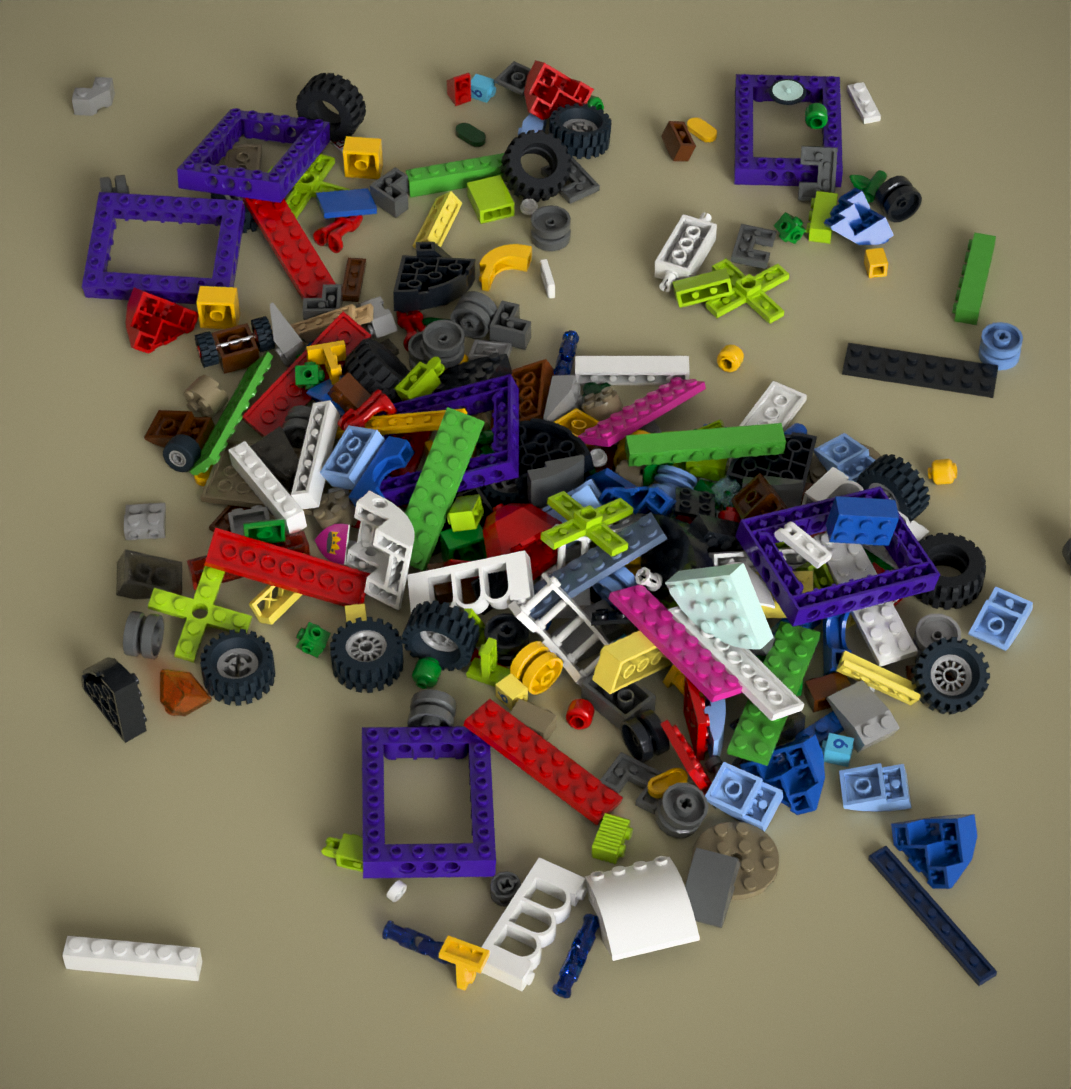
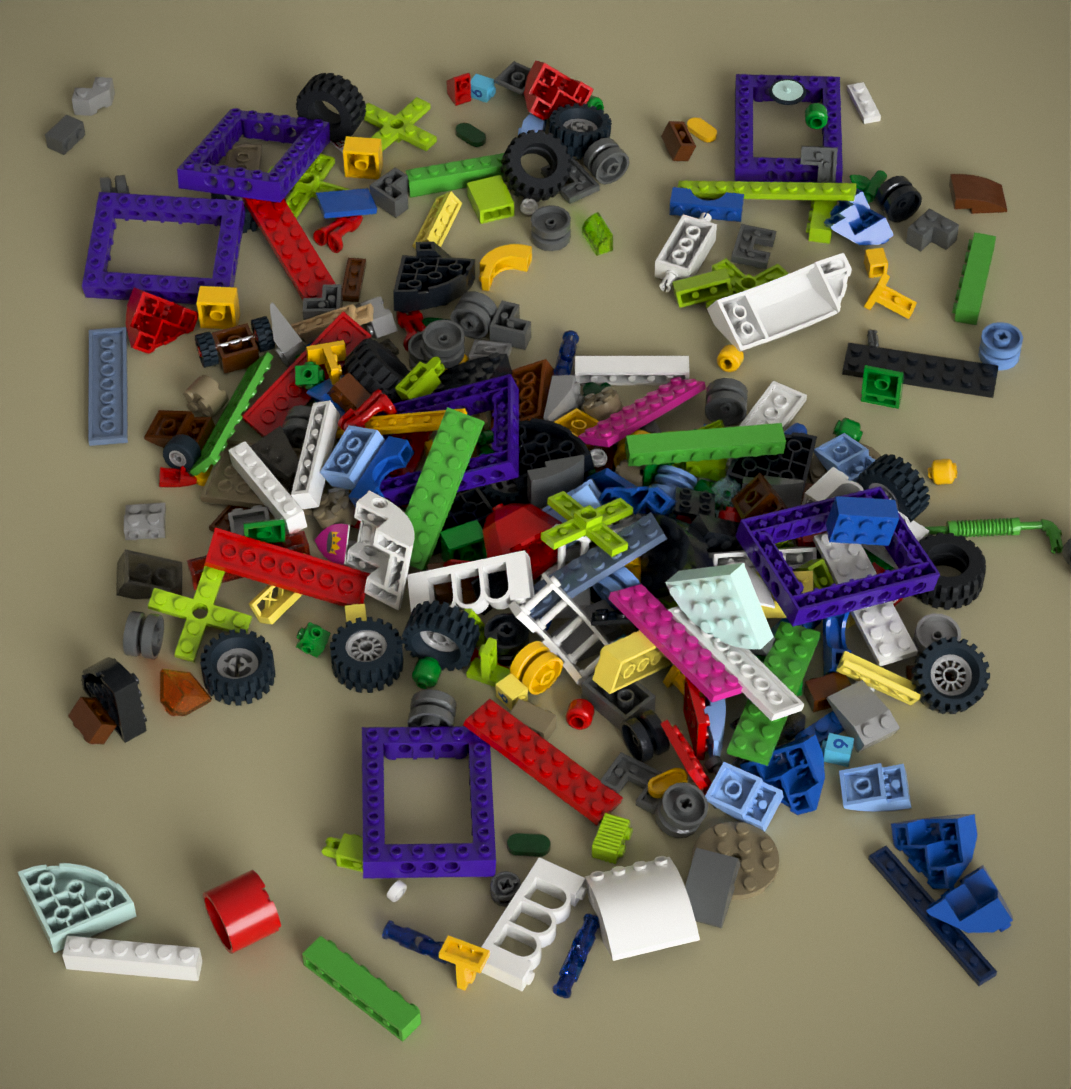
(65, 134): none -> dark grey brick
(74, 901): none -> light aqua brick
(92, 720): none -> reddish brown brick
(108, 387): none -> sand blue plate
(175, 477): none -> red slope
(241, 911): none -> red brick
(362, 988): none -> bright green brick
(401, 126): none -> lime piece
(465, 513): lime brick -> none
(528, 845): none -> dark green tile
(547, 278): white tile -> none
(598, 234): none -> clear neon green brick
(606, 160): none -> dark grey wheel
(648, 580): white bush -> none
(726, 208): none -> blue arch
(726, 401): none -> dark grey wheel
(773, 190): none -> lime plate
(782, 304): none -> white slope
(790, 228): green brick -> none
(803, 544): white plate -> none
(848, 427): none -> green head
(873, 338): none -> dark grey piece
(882, 387): none -> green slope
(890, 298): none -> yellow bracket
(932, 228): none -> dark grey brick
(973, 905): none -> blue brick
(977, 194): none -> reddish brown slope
(998, 527): none -> bright green piece
(1001, 618): light blue slope -> none

